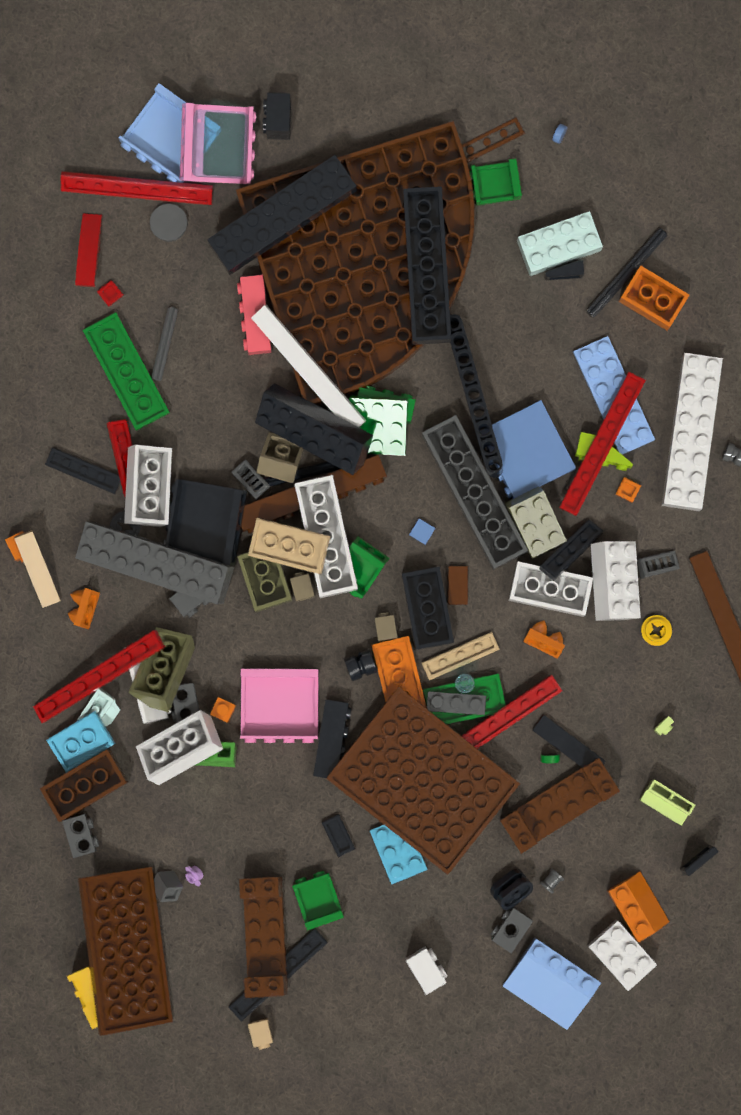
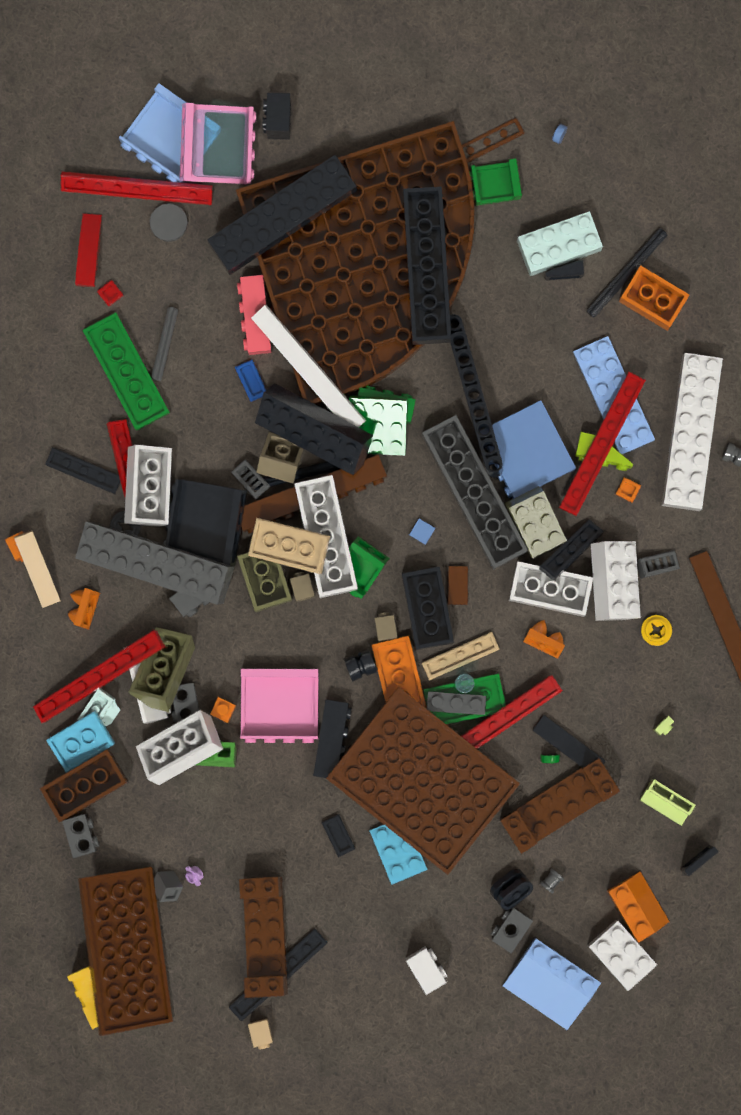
(251, 380): none -> blue tile
(317, 900): green panel -> none

